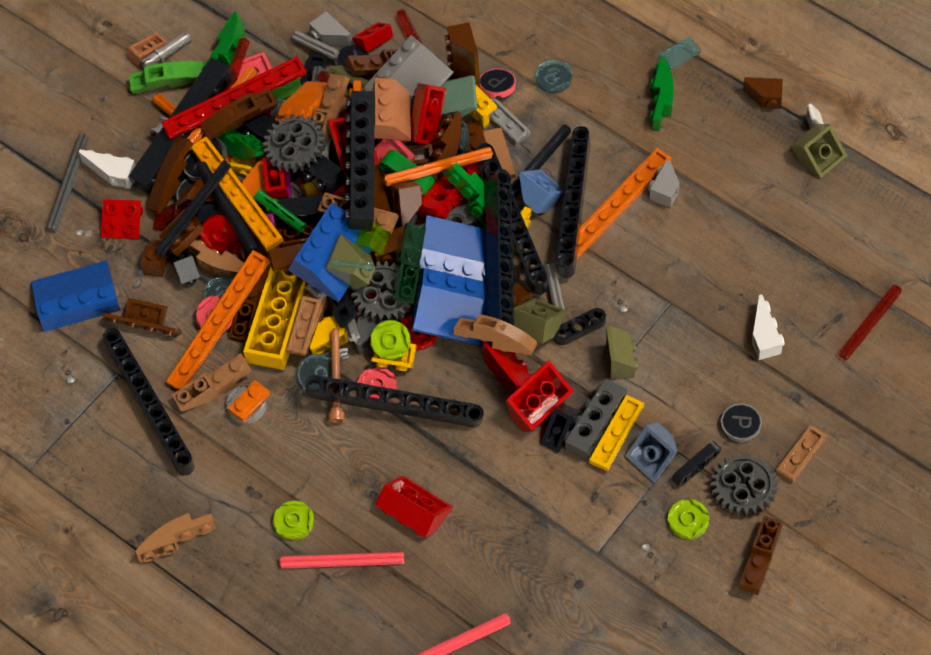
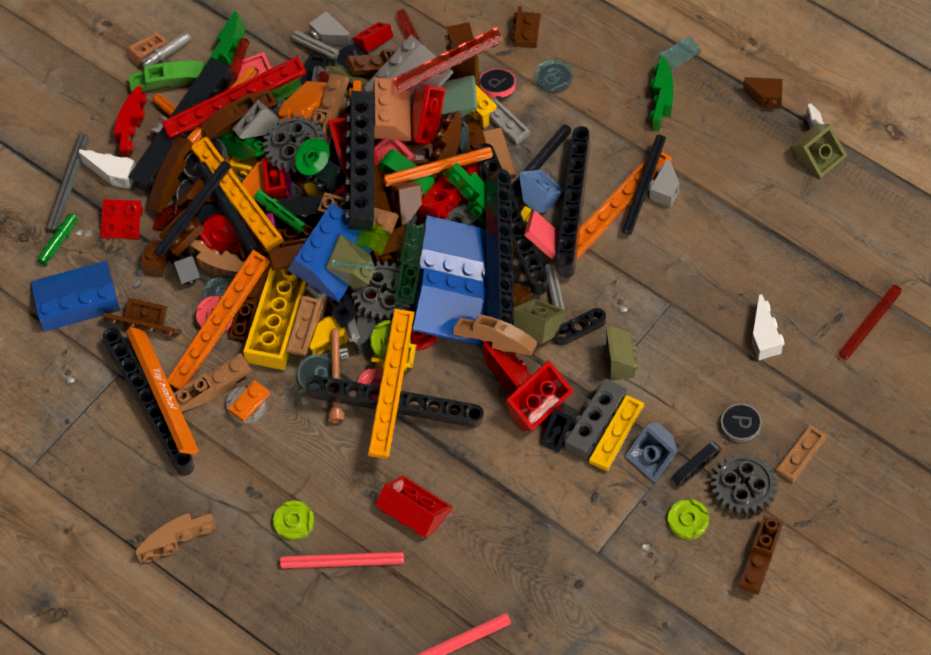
(62, 232): none -> green pin
(129, 119): none -> red slope
(162, 391): none -> orange tile
(256, 121): none -> light grey slope
(312, 156): none -> green dish
(391, 384): none -> light orange tile
(448, 59): none -> clear red plate
(526, 29): none -> reddish brown bracket
(542, 234): none -> coral tile
(644, 184): none -> black axle

